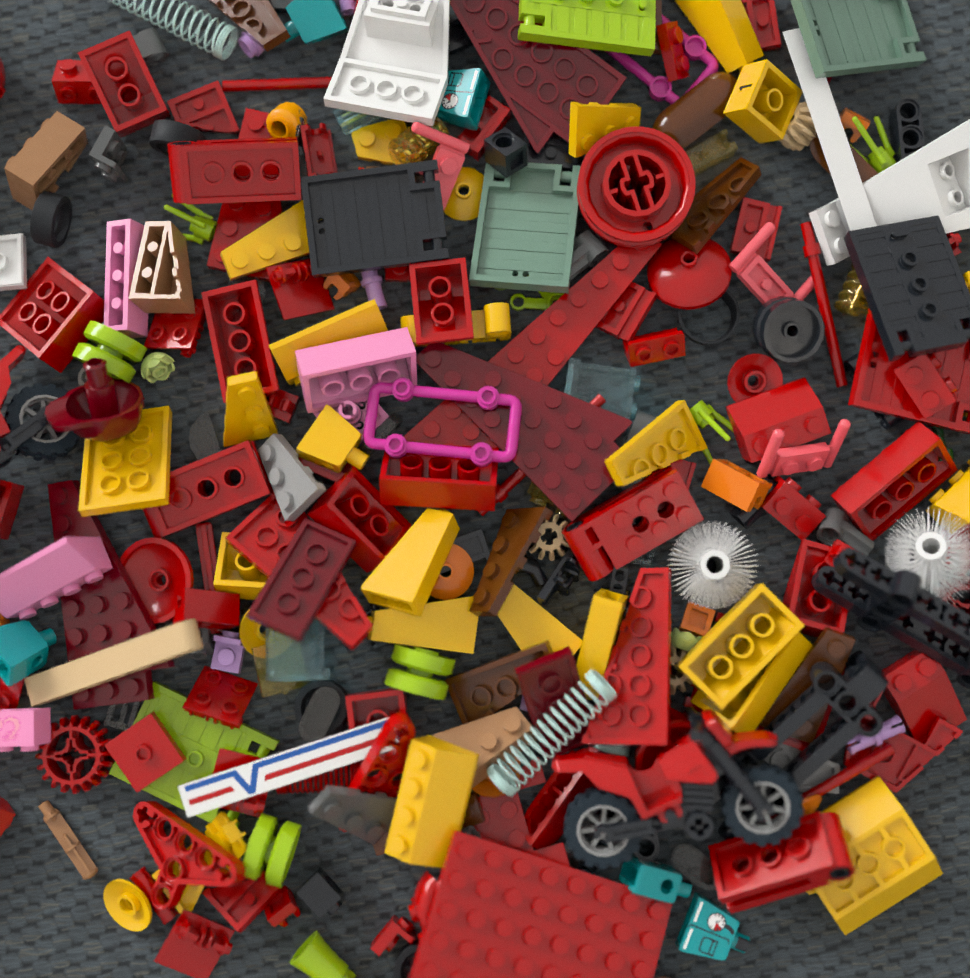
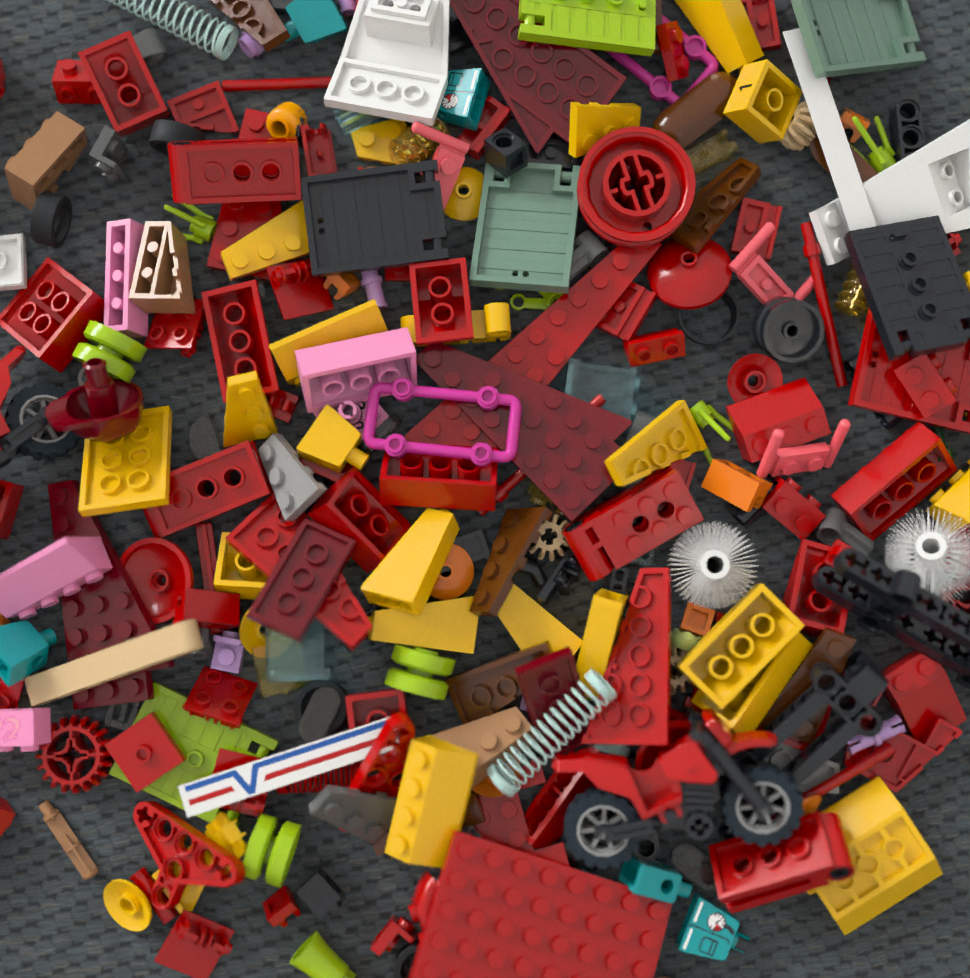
(157, 367): yellowish green plate -> none
(242, 902): red wing -> none

